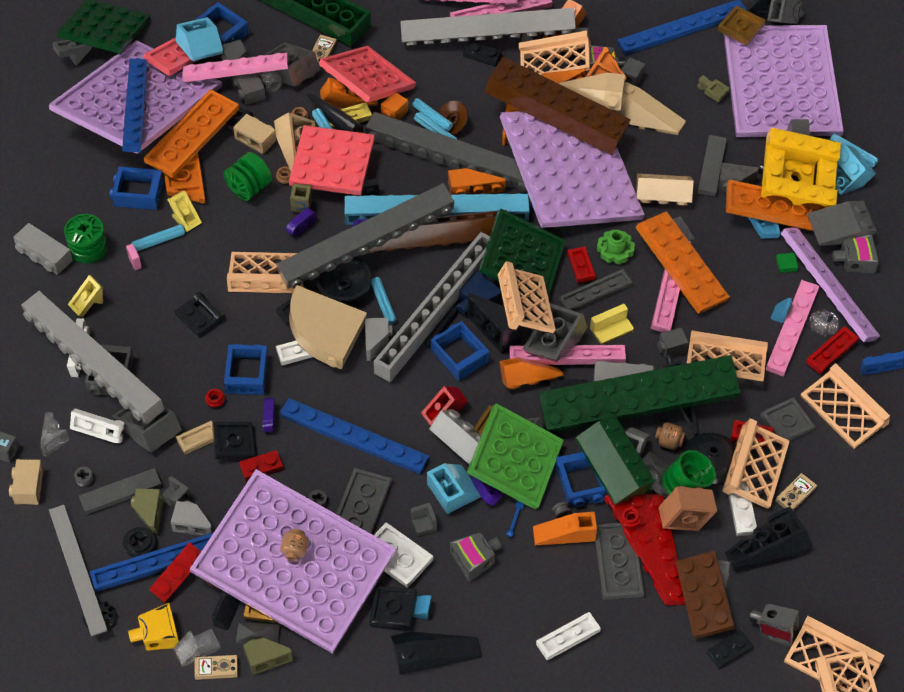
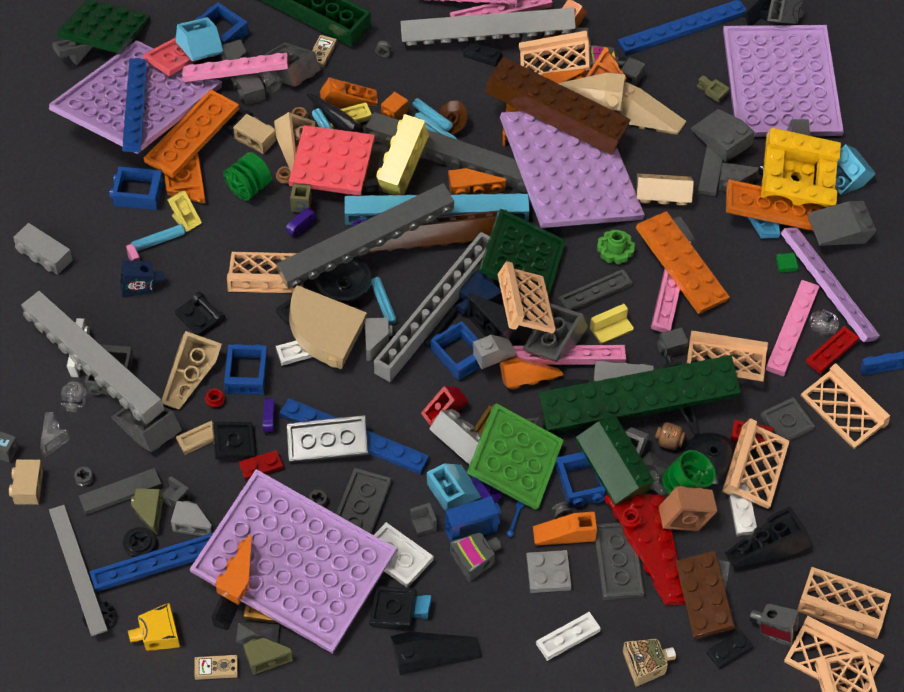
(73, 396): none -> clear head
(86, 238): green wheel -> none
(88, 293): light yellow slope -> none
(96, 426): white plate -> none
(138, 277): none -> dark blue torso
(175, 573): red plate -> none
(191, 364): none -> tan wedge
(196, 646): clear slope -> none
(236, 578): none -> orange slope
(294, 544): medium nougat head -> none
(327, 439): none -> tile
(367, 73): coral plate -> none
(383, 49): none -> dark grey bush
(403, 155): none -> light yellow brick
(472, 518): none -> blue window
(492, 350): none -> light grey slope
(548, 571): none -> light grey plate
(581, 265): red plate -> none
(647, 659): none -> torso
(724, 134): none -> dark grey slope
(741, 25): pearl gold plate -> none
(781, 310): dark azure slope -> none
(796, 492): tan tile -> none
(839, 613): none -> light nougat fence
(858, 254): dark grey torso -> none
(870, 159): medium azure axle -> none

